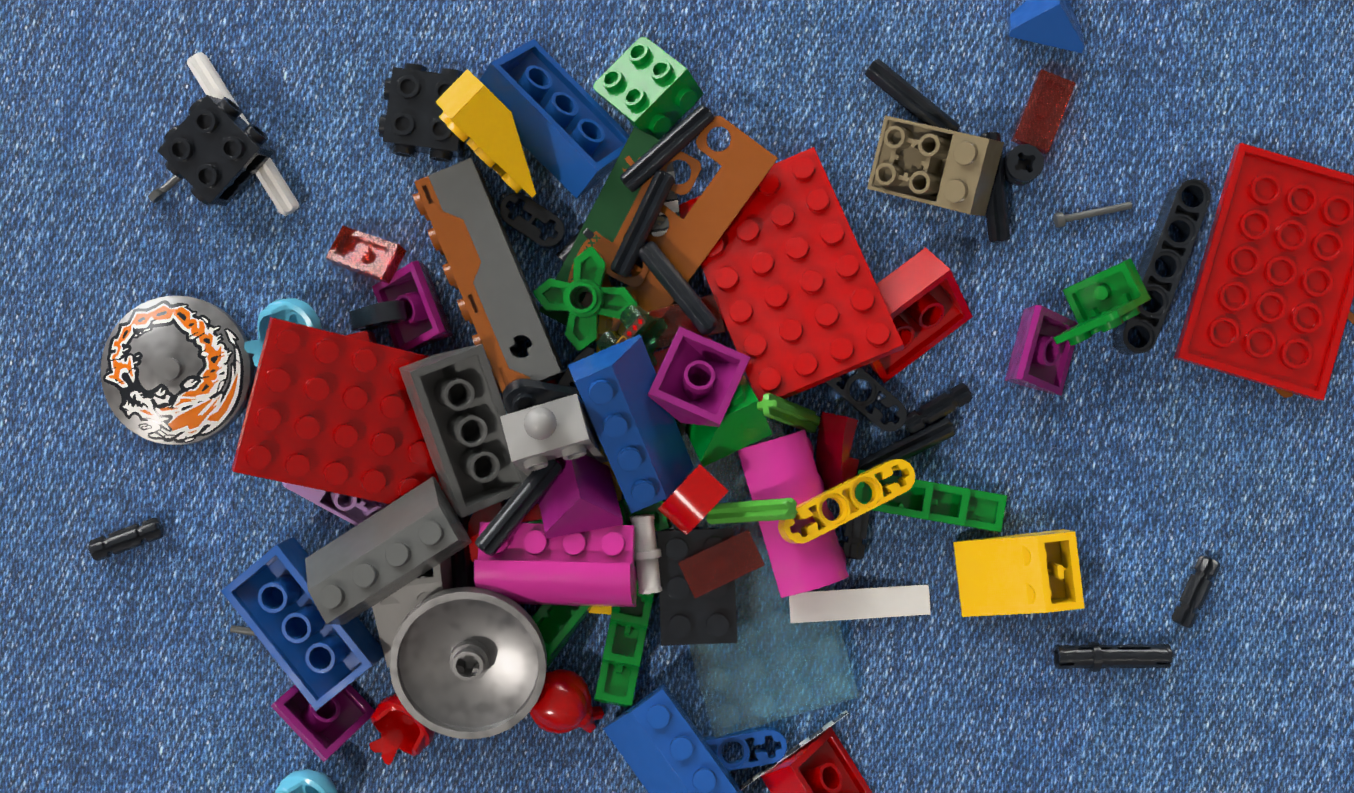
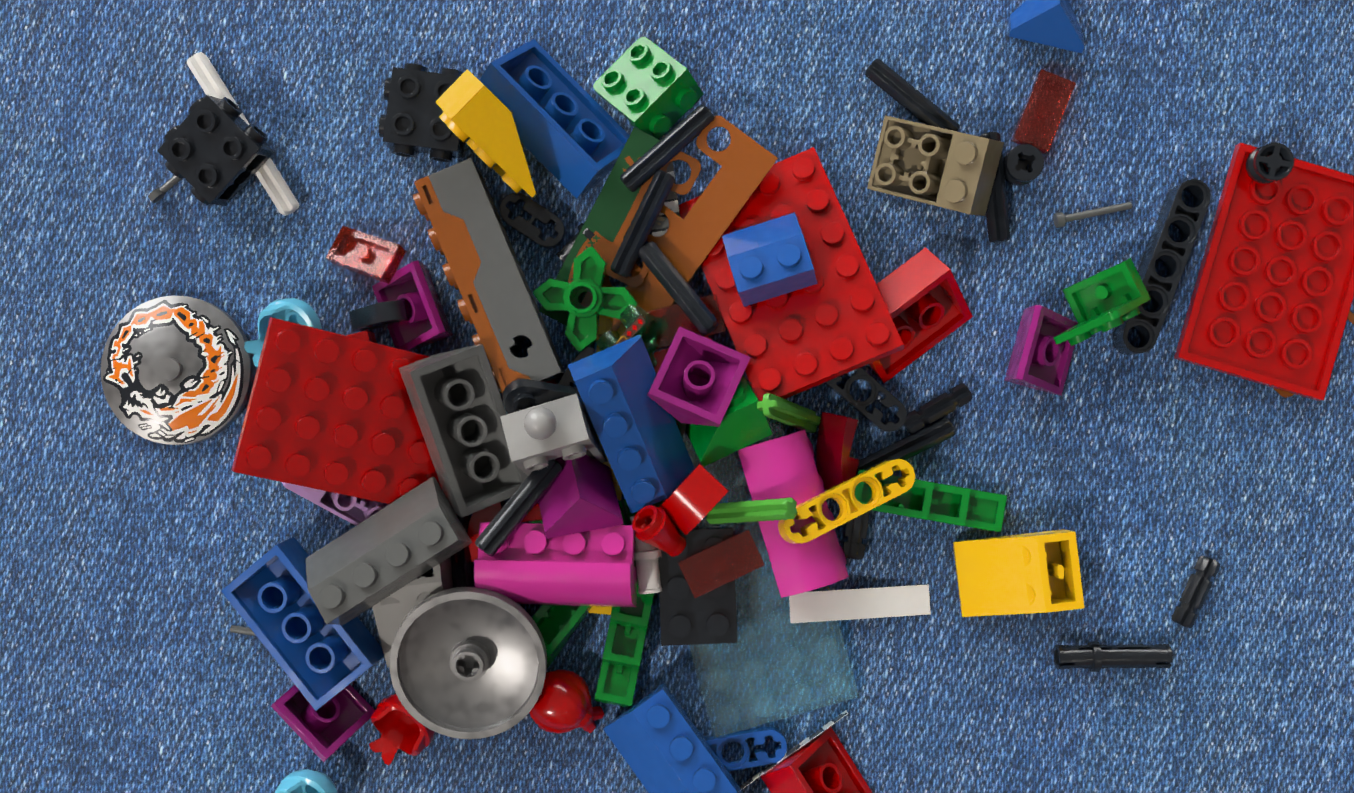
(125, 539): black axle -> none
(656, 529): none -> red cone
(769, 259): none -> blue slope
(1279, 161): none -> black wheel

